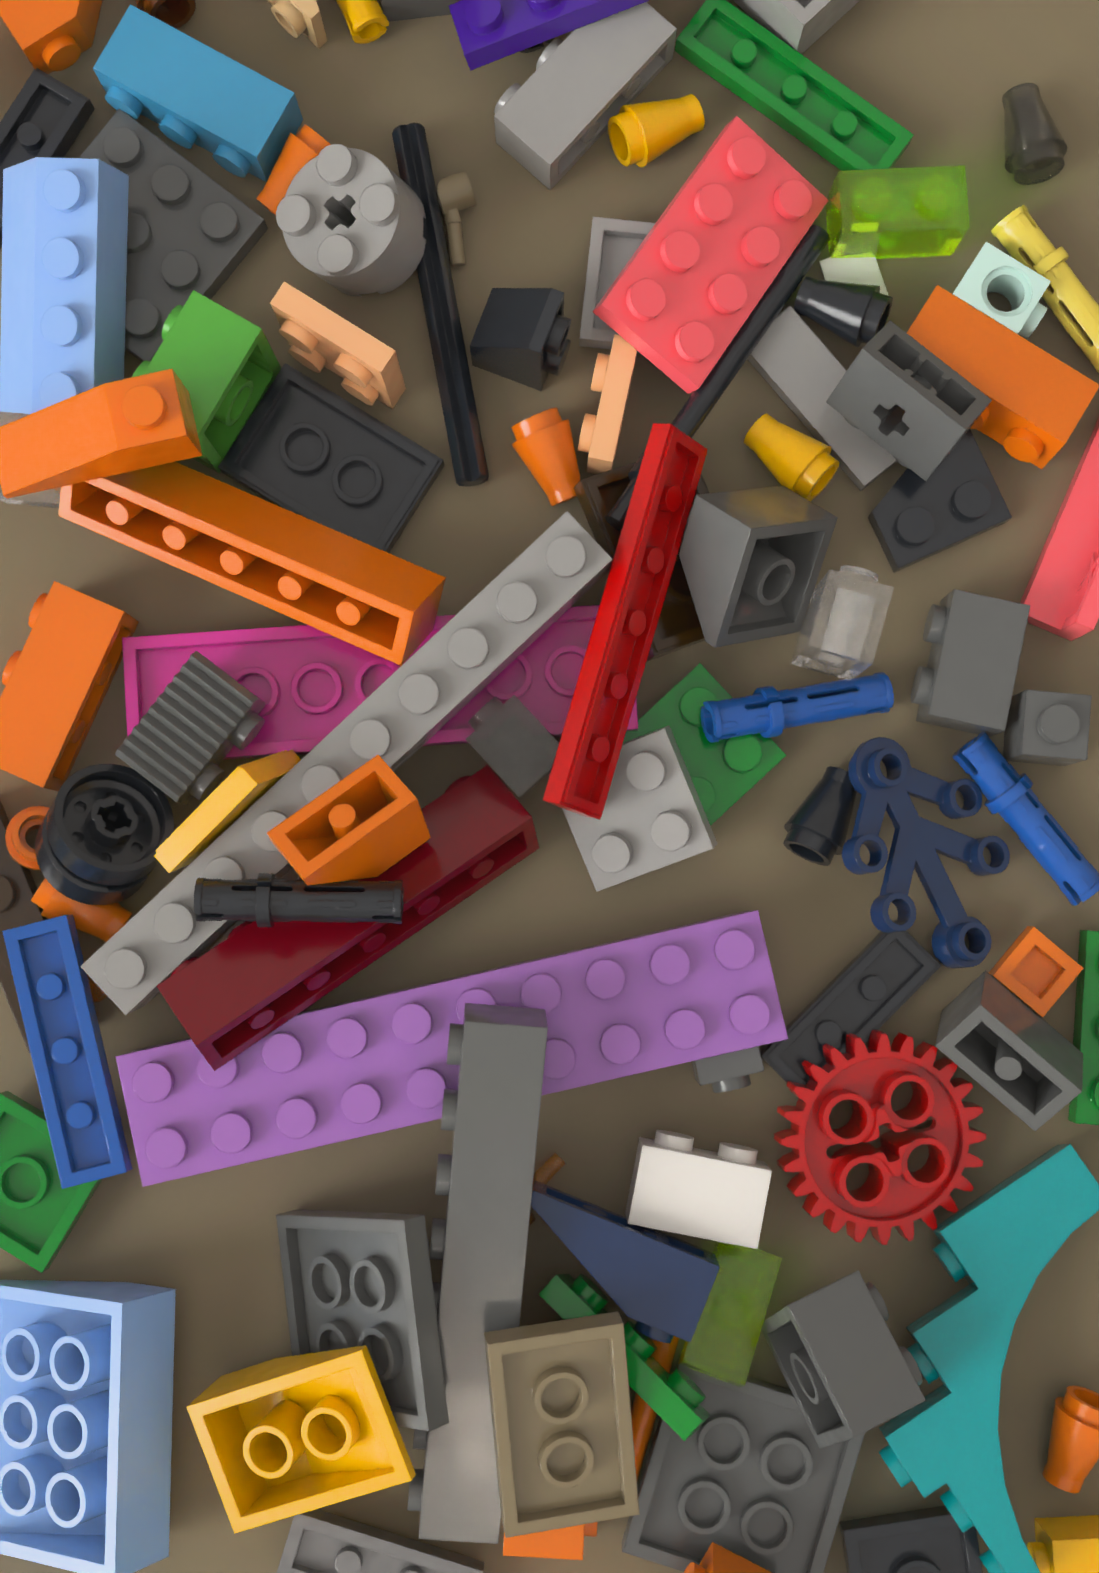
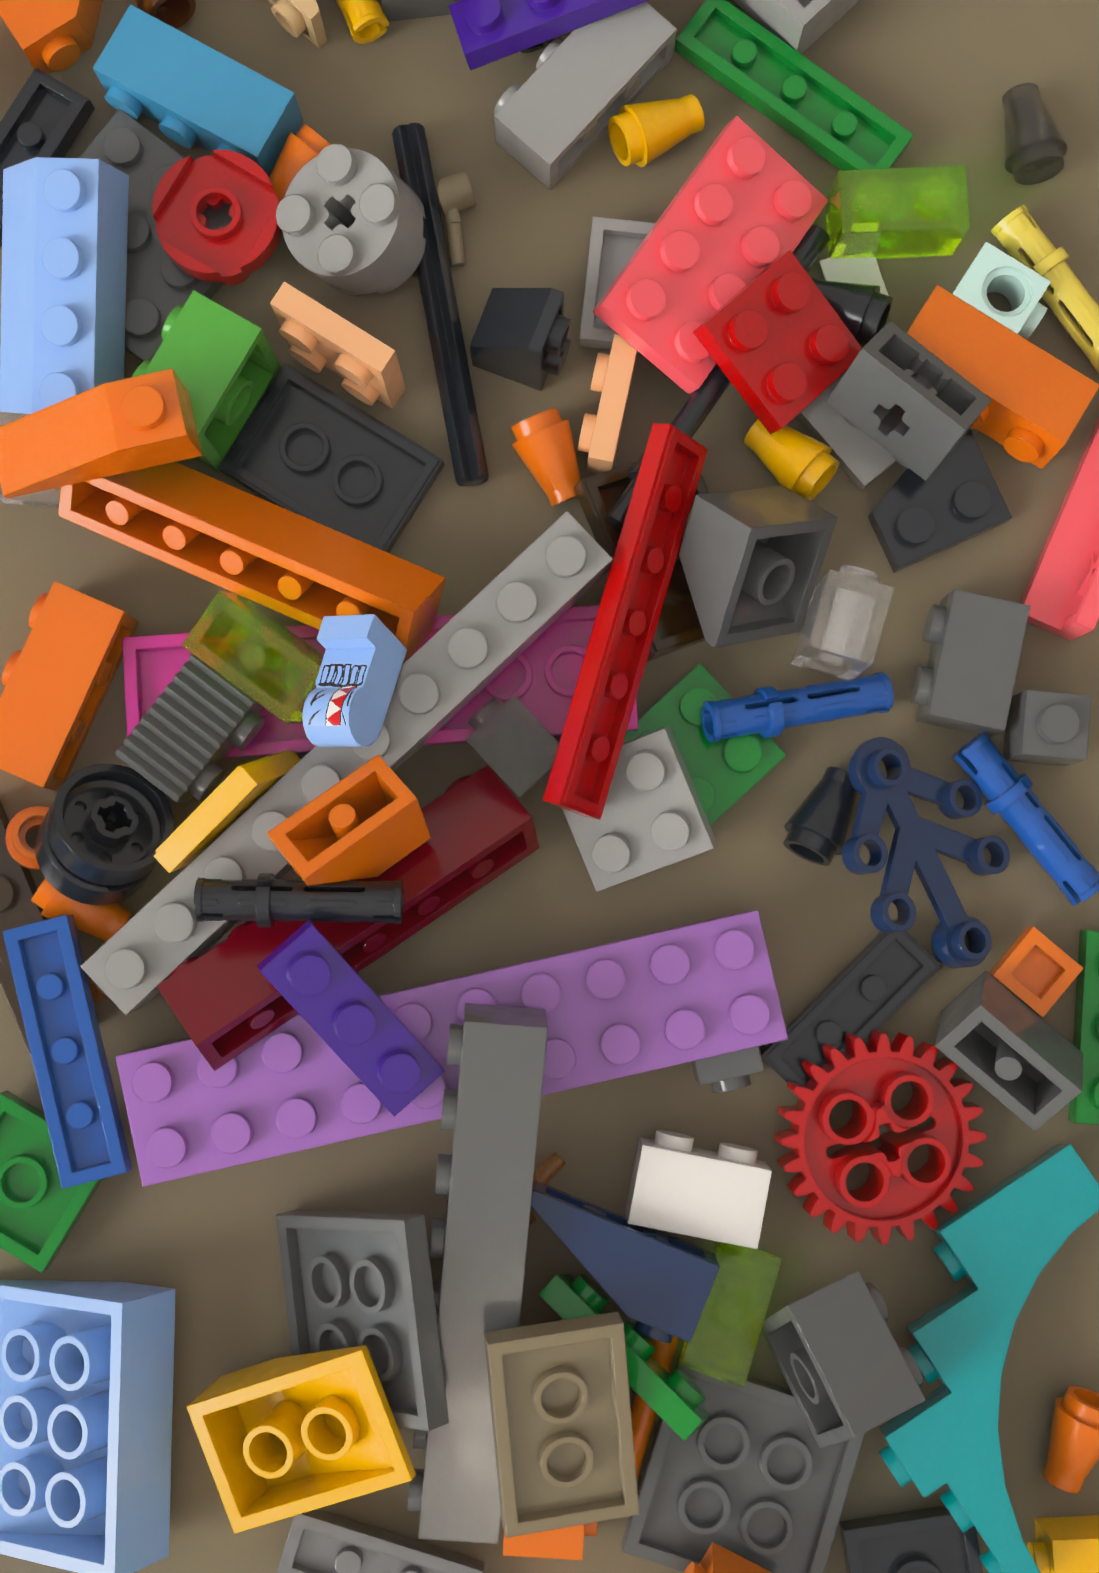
(209, 182): none -> red plate
(256, 654): none -> clear neon green brick
(350, 1018): none -> dark purple plate
(353, 681): none -> light blue leg
(779, 342): none -> red plate

